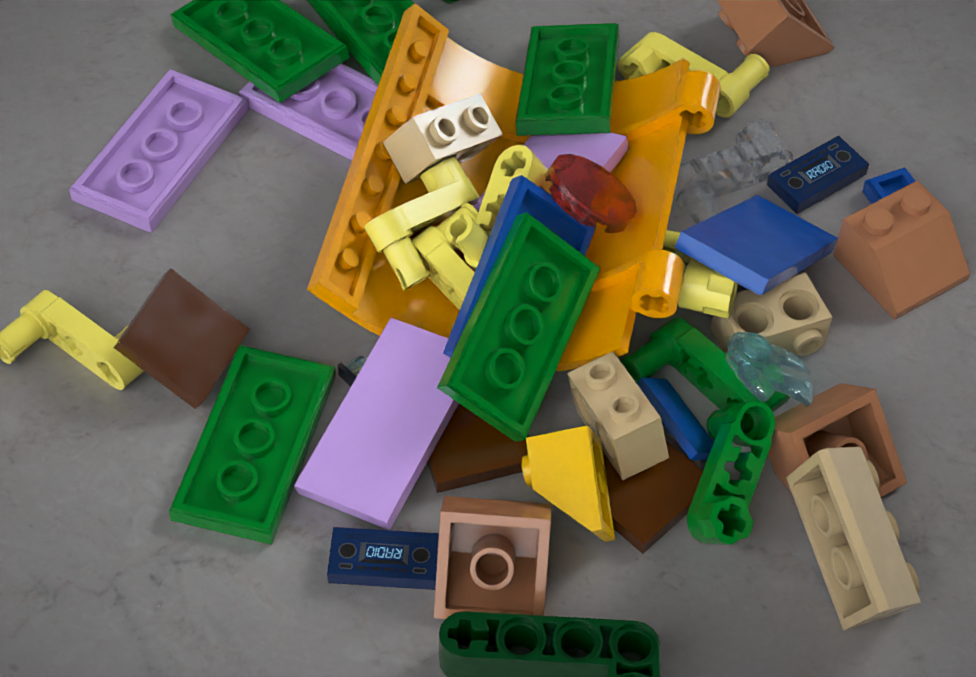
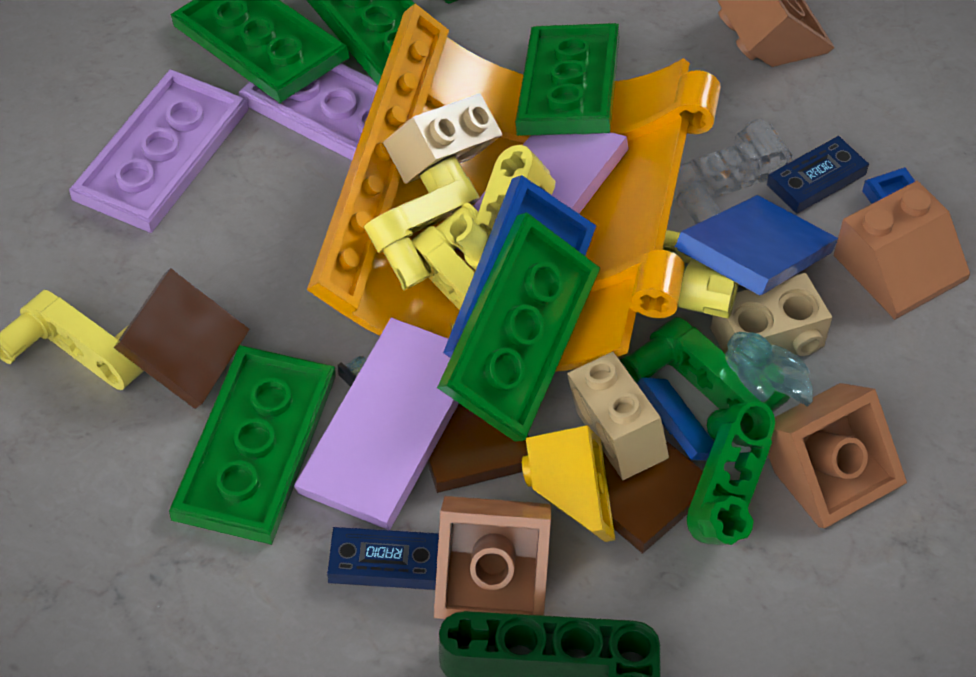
(590, 193): clear red tile -> none
(658, 51): light yellow beam -> none
(853, 536): tan slope -> none

